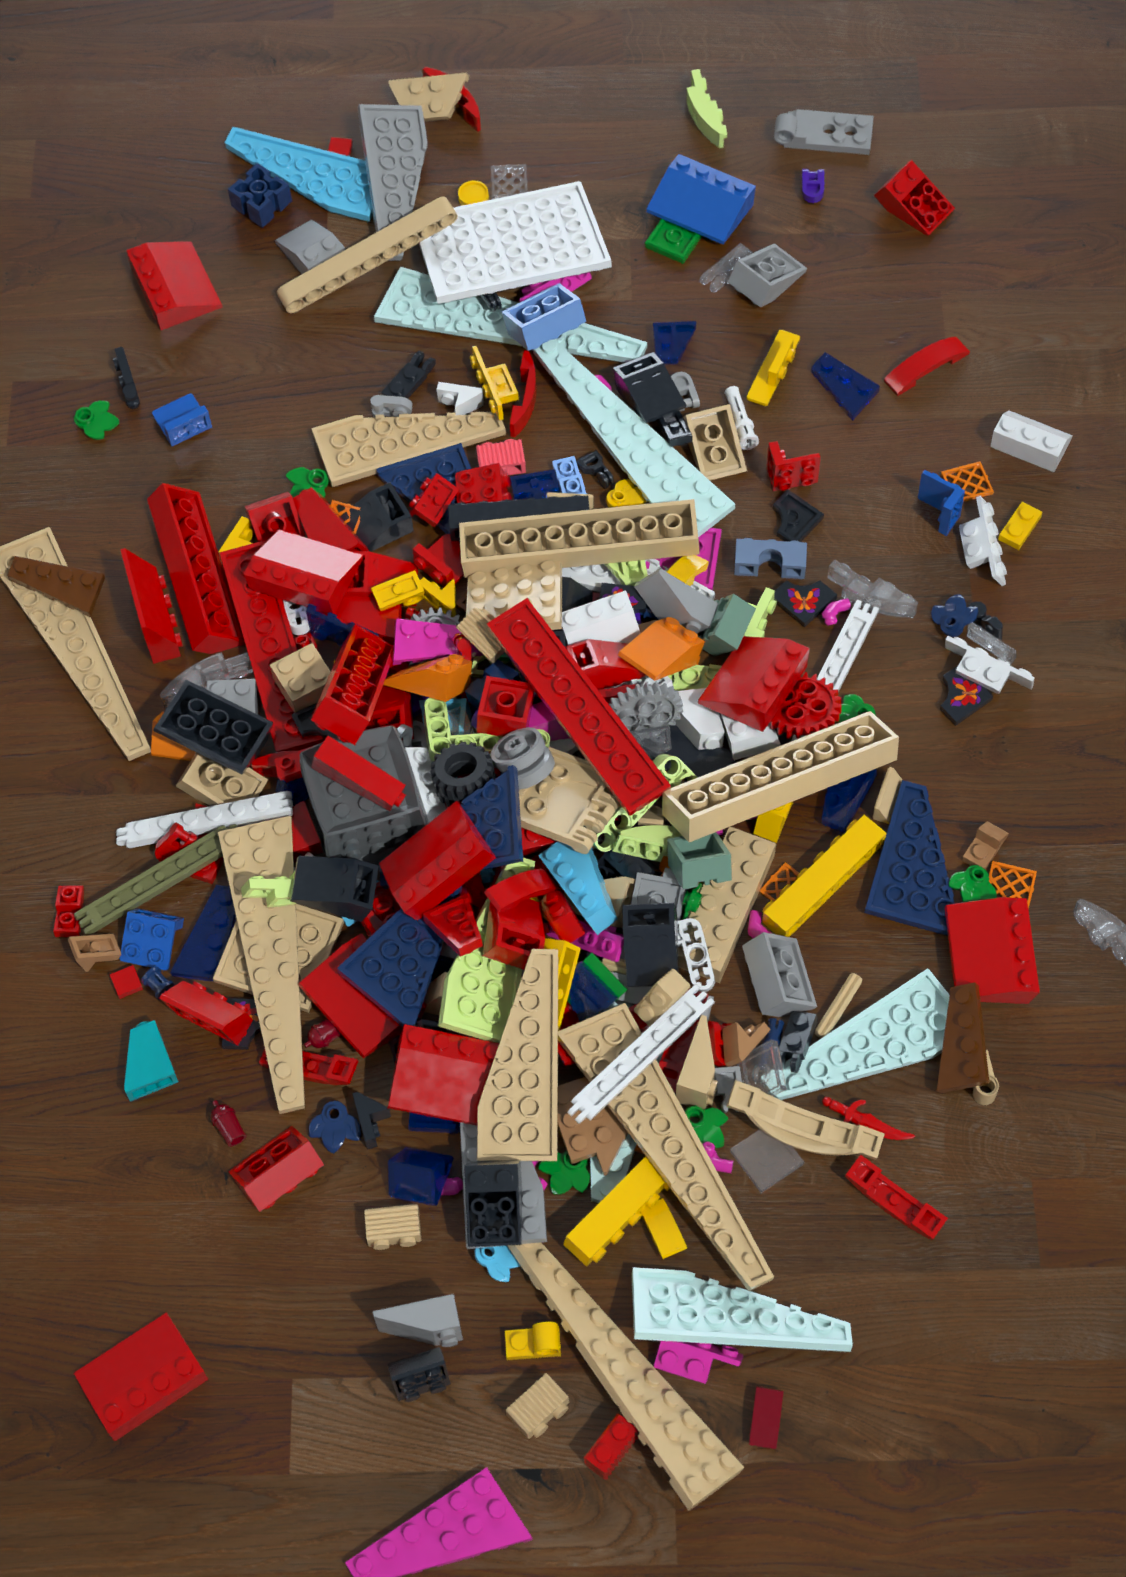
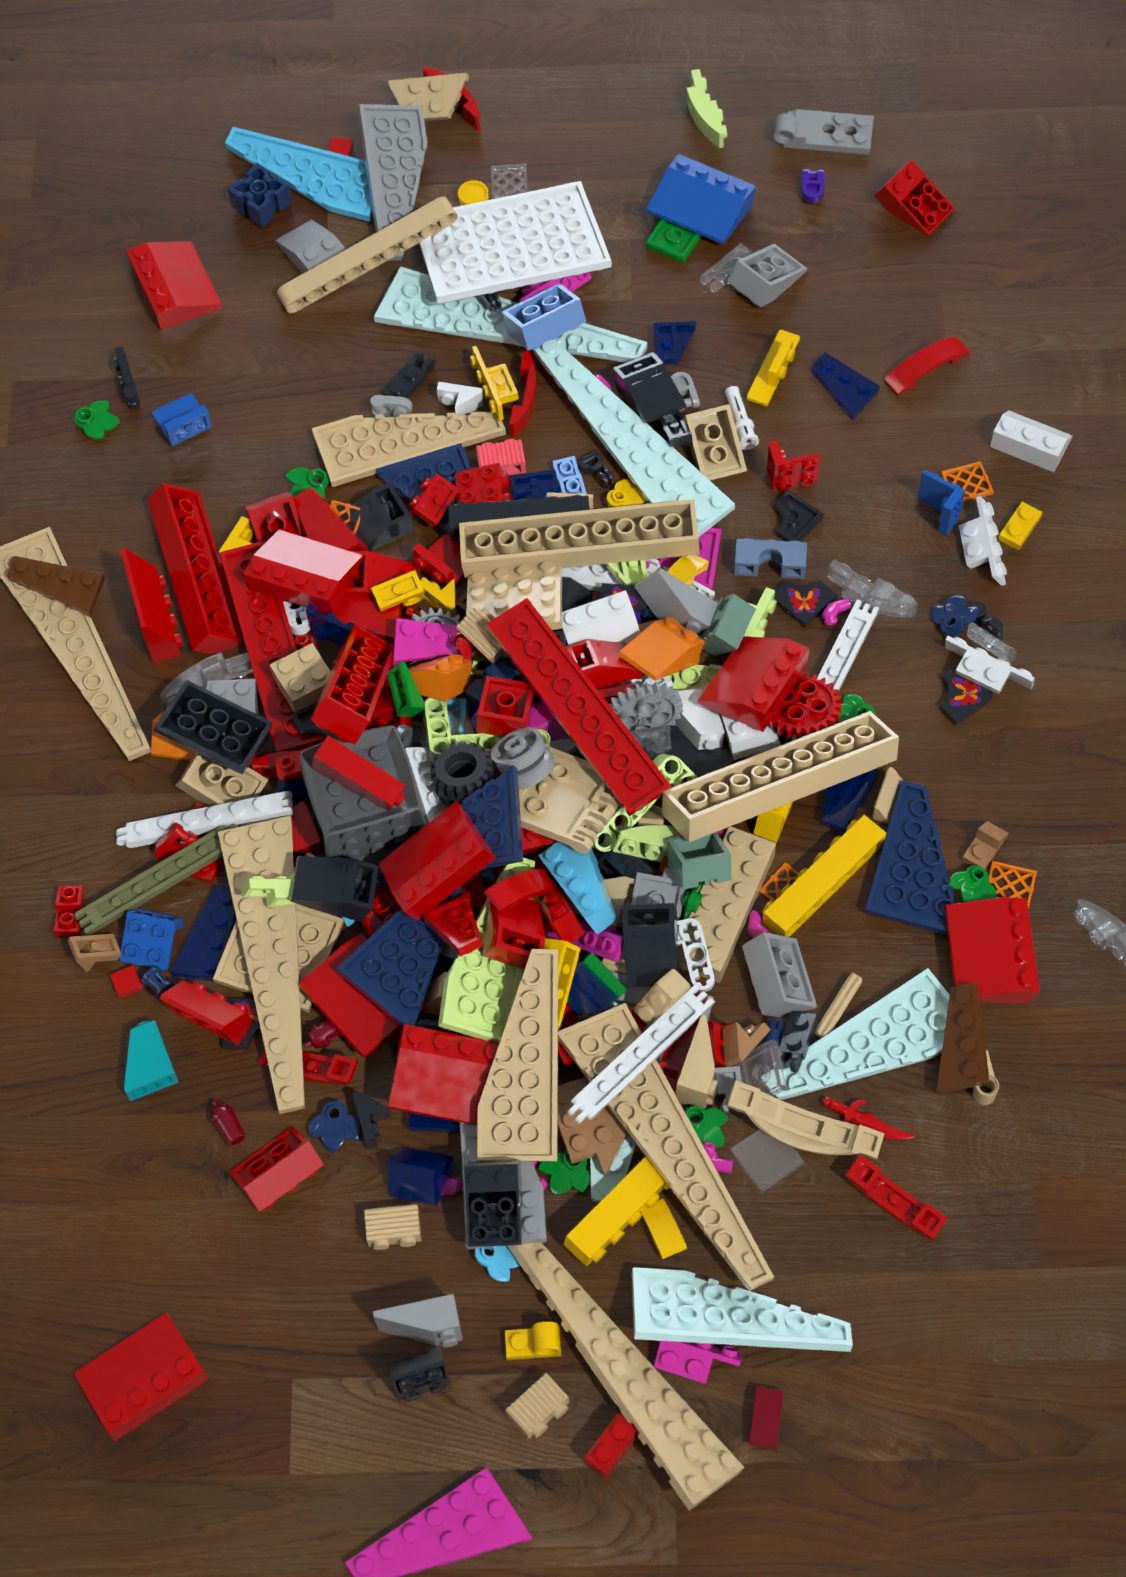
(406, 698): none -> green slope

